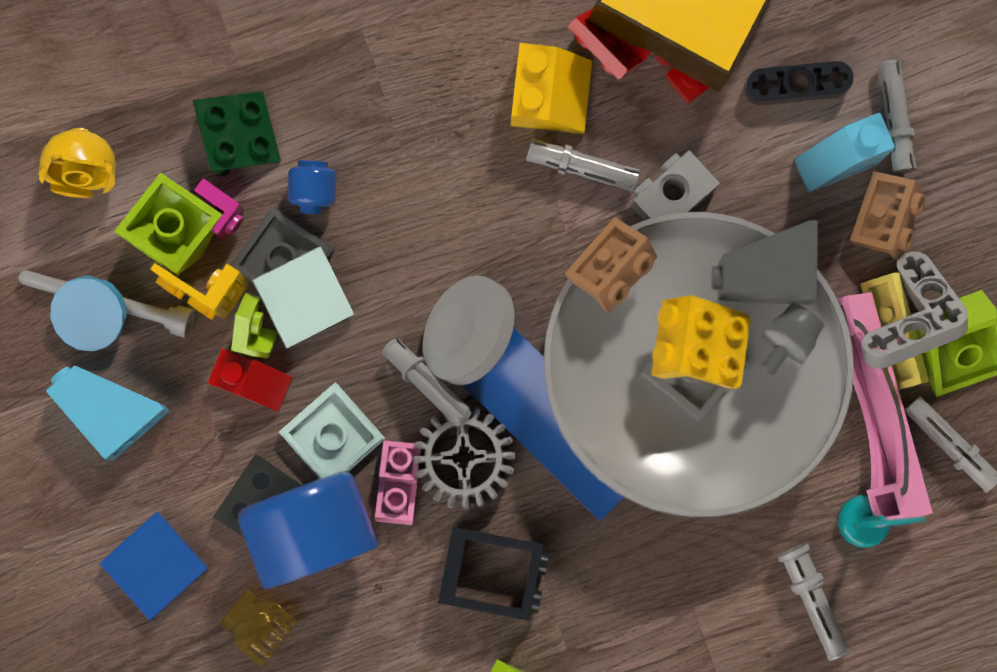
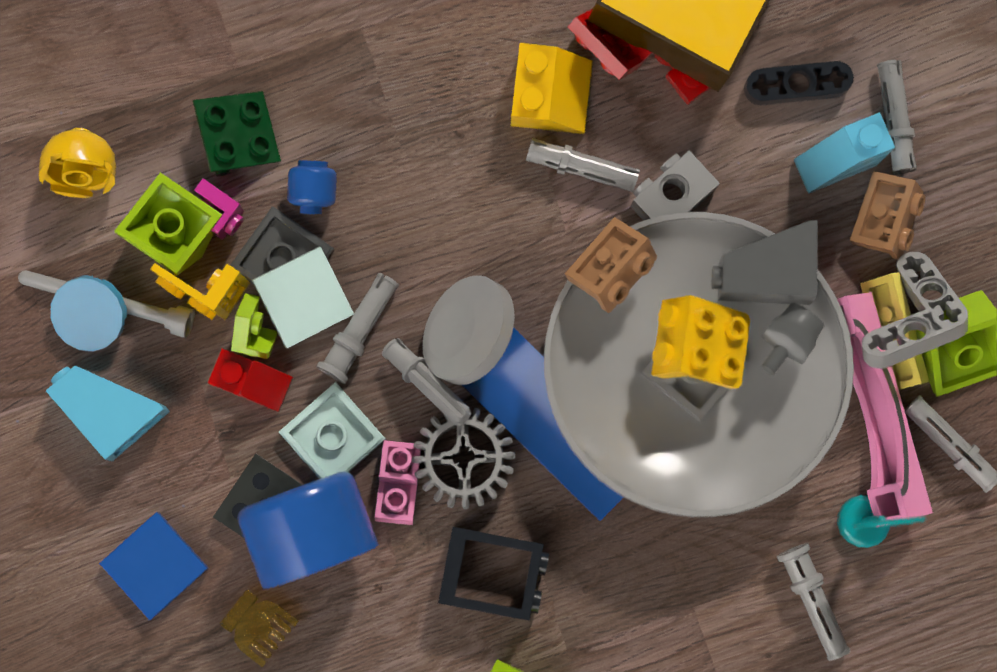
(350, 342): none -> light grey pin

